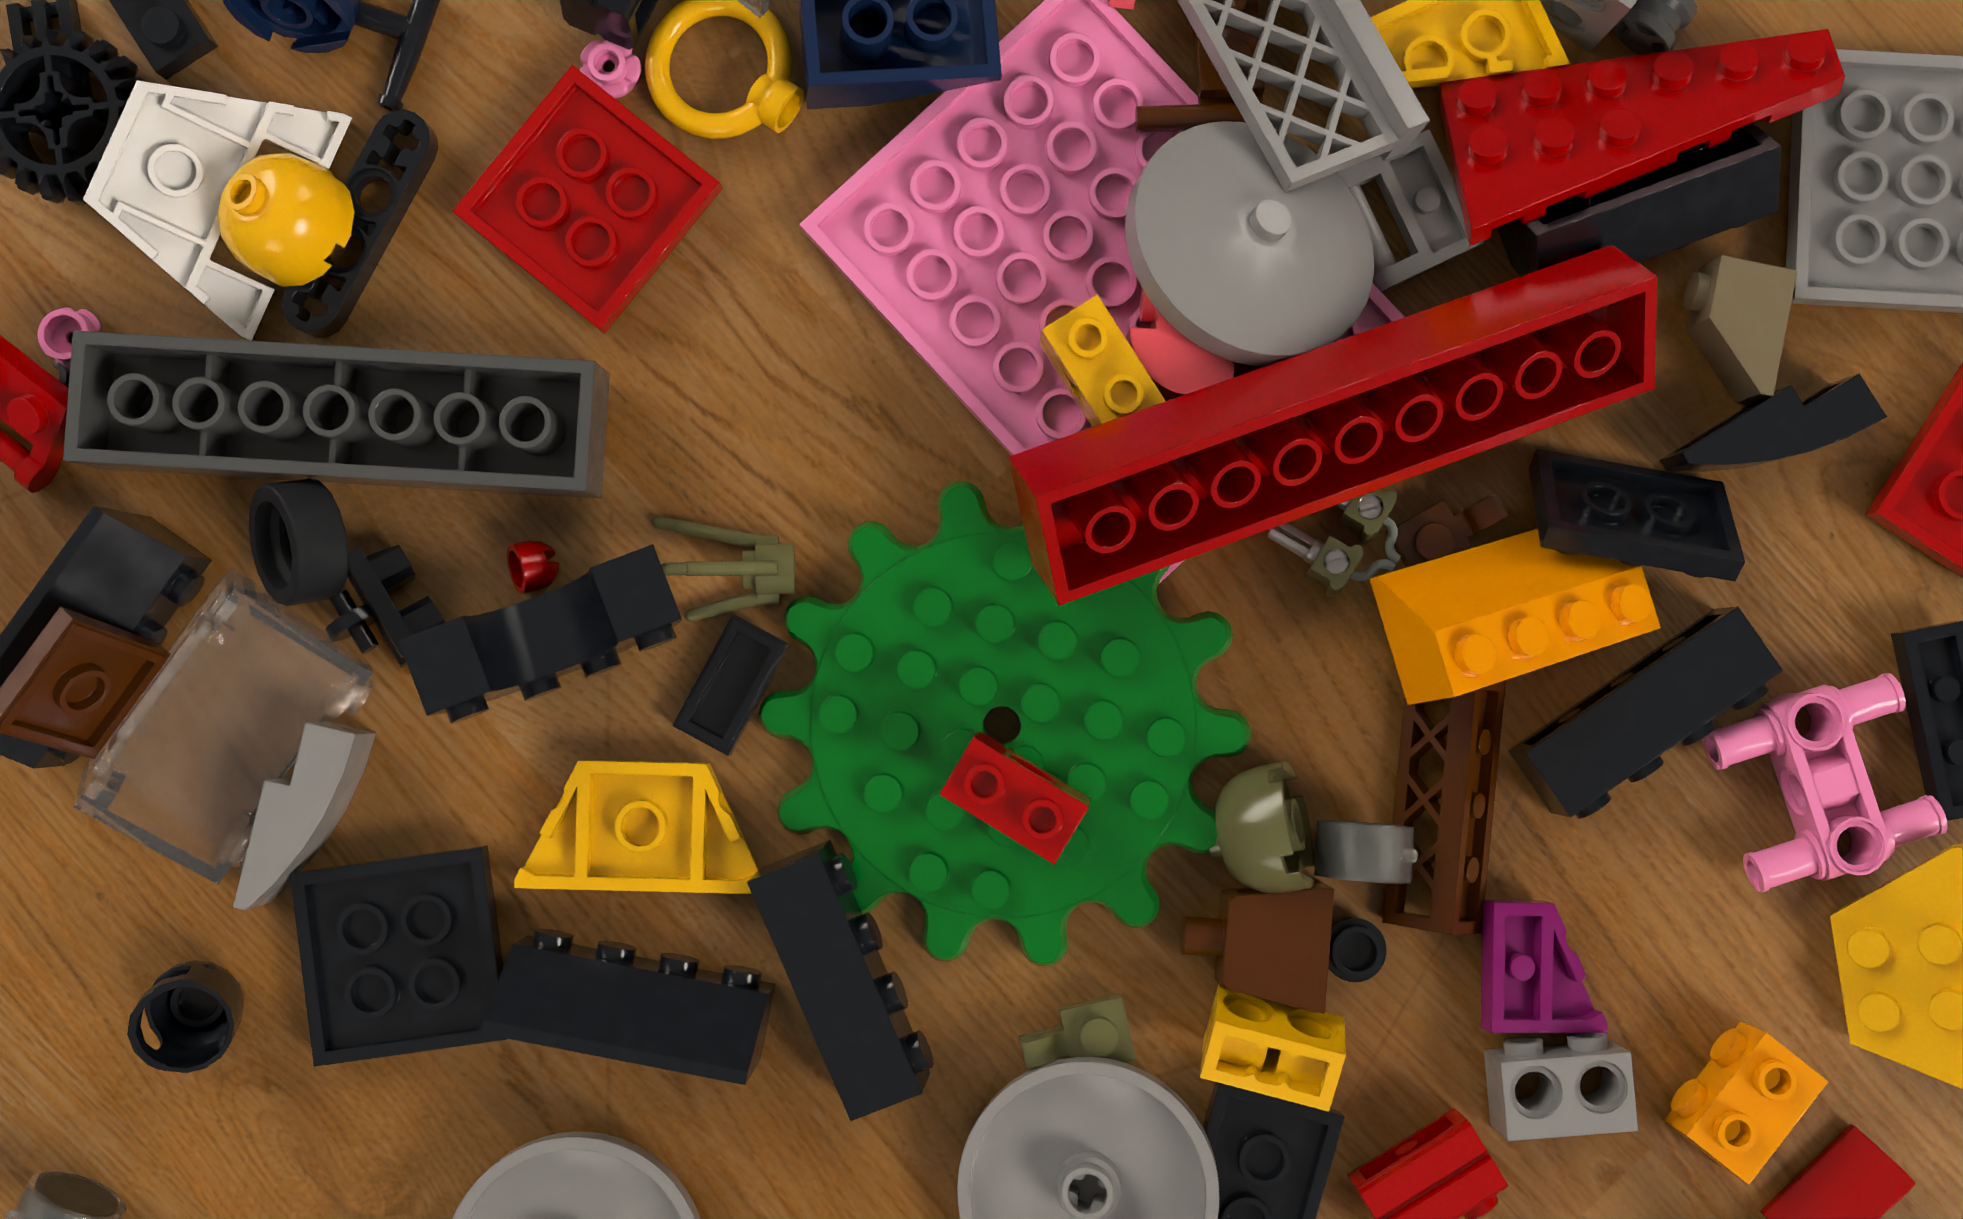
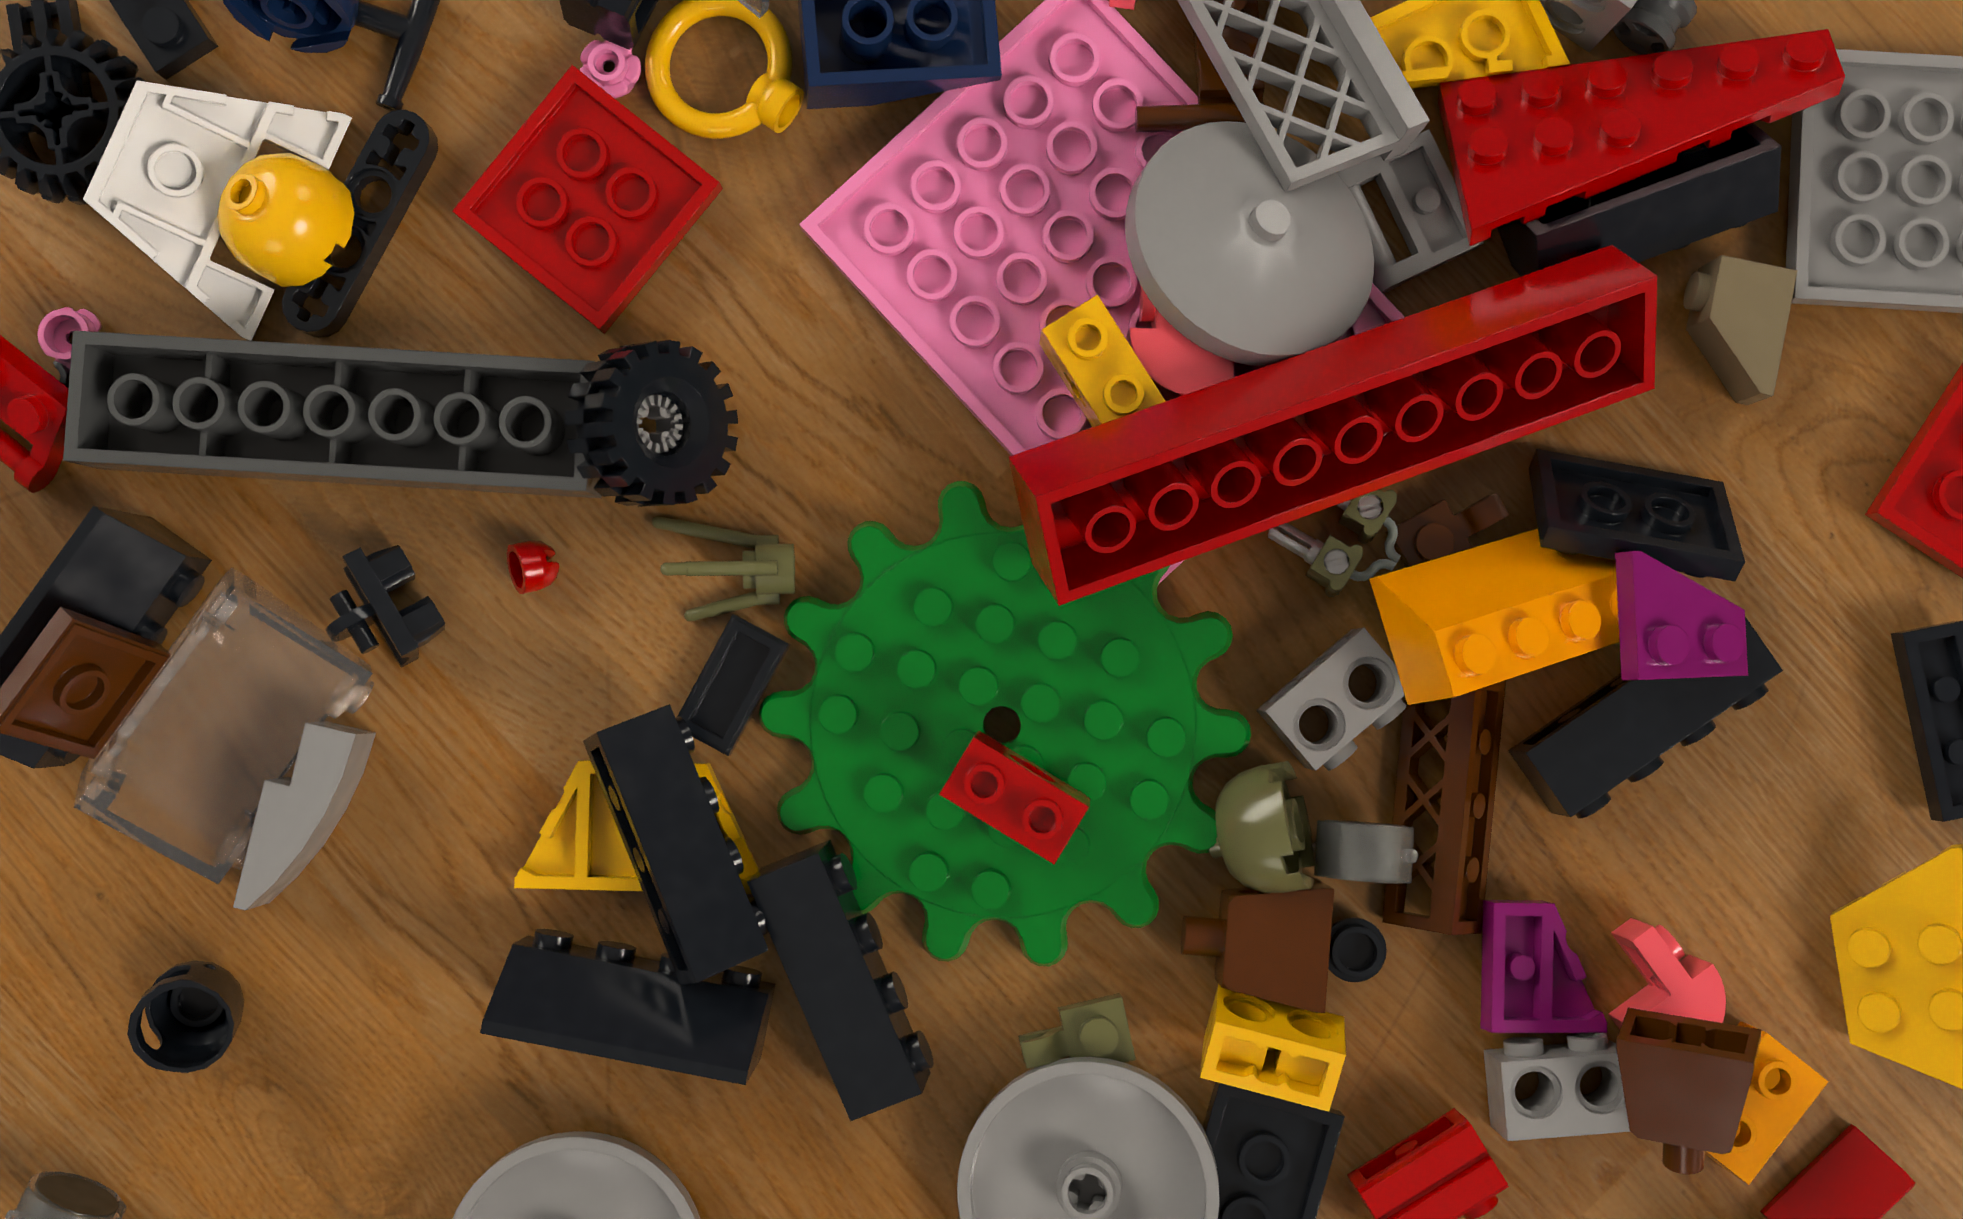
(298, 541): black tyre -> none
(397, 954): black plate -> none
(543, 638): black brick -> none
(677, 844): none -> black brick
(689, 414): none -> black bush
(1326, 686): none -> light grey brick
(1674, 624): none -> magenta wing
(1674, 987): none -> coral brick
(1685, 1083): none -> reddish brown torso
(1780, 428): black slope -> none
(1824, 783): bright pink piece -> none

